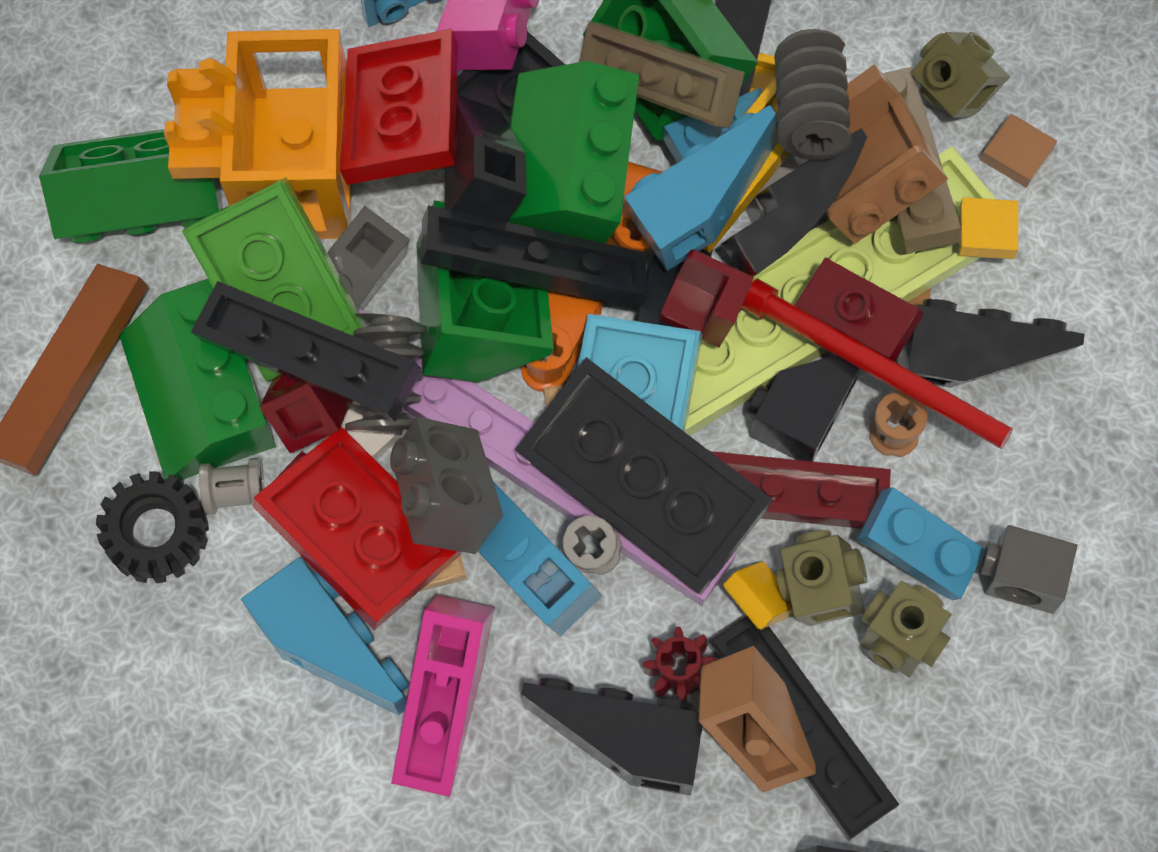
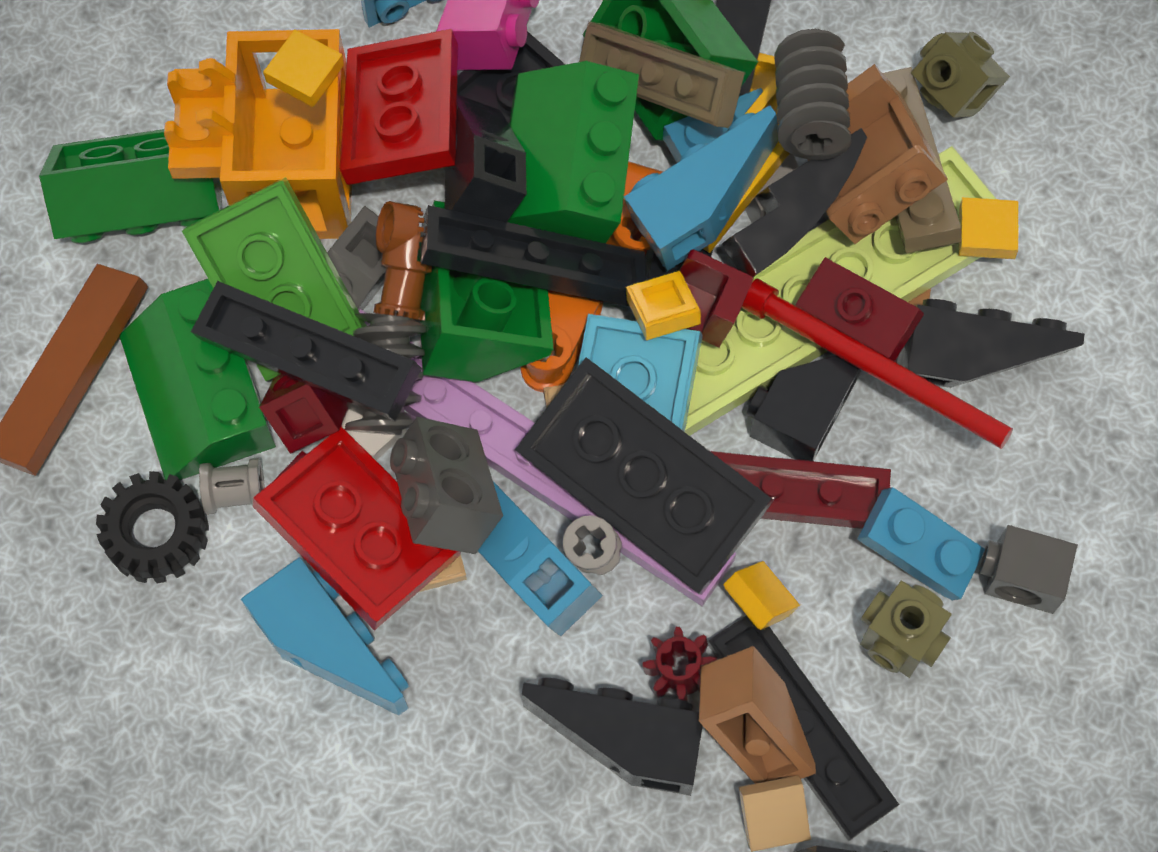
(304, 68): none -> yellow tile
(404, 277): none -> dark orange connector
(442, 693): dark pink slope -> none
(663, 305): none -> yellow tile
(774, 813): none -> tan tile
(822, 578): olive brick -> none
(896, 408): medium nougat bush -> none
(1018, 150): medium nougat tile -> none

